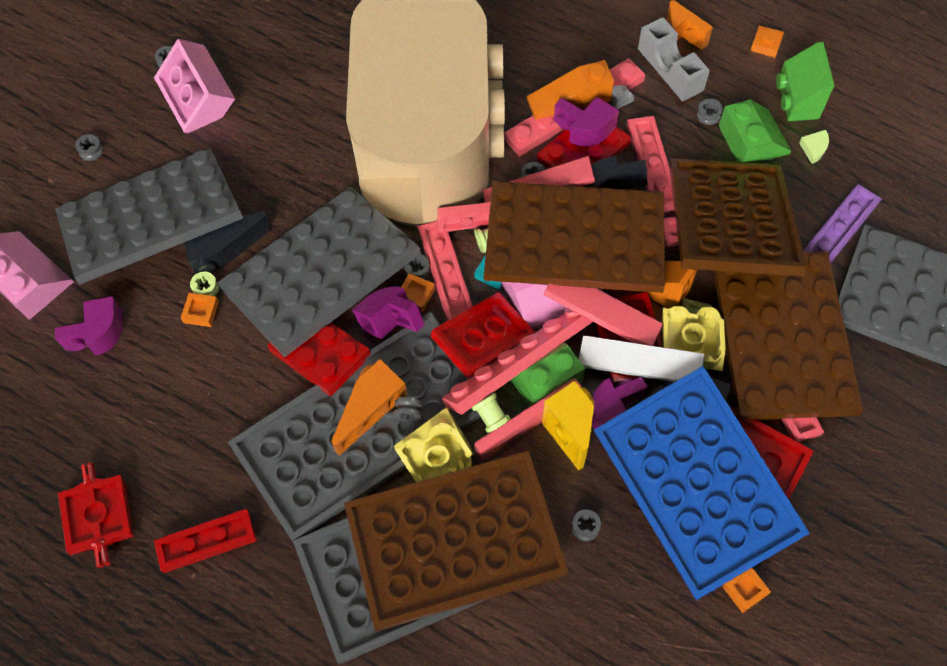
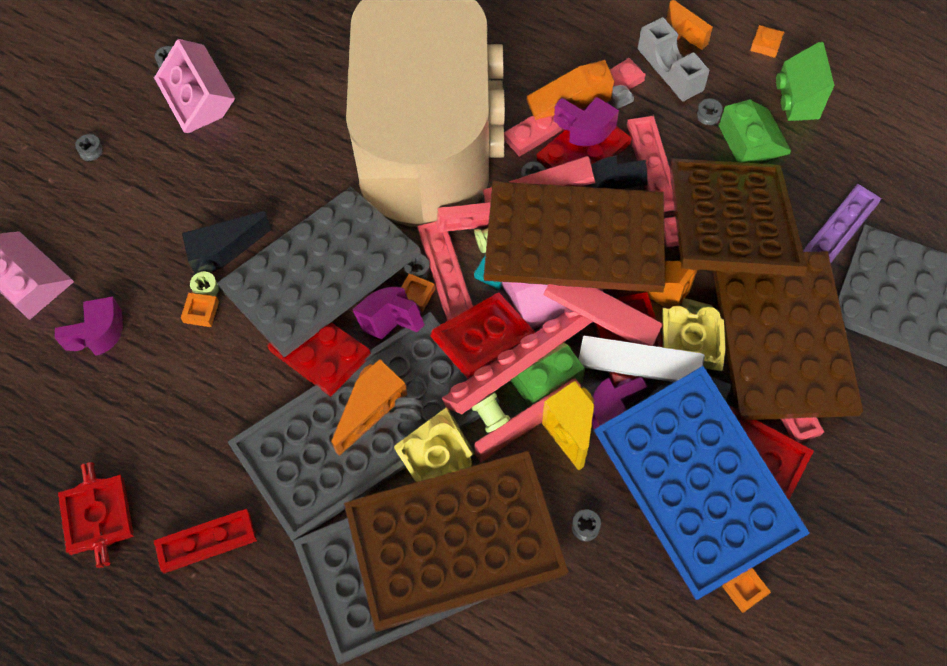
(146, 215): dark grey plate -> none
(815, 145): yellowish green tile -> none

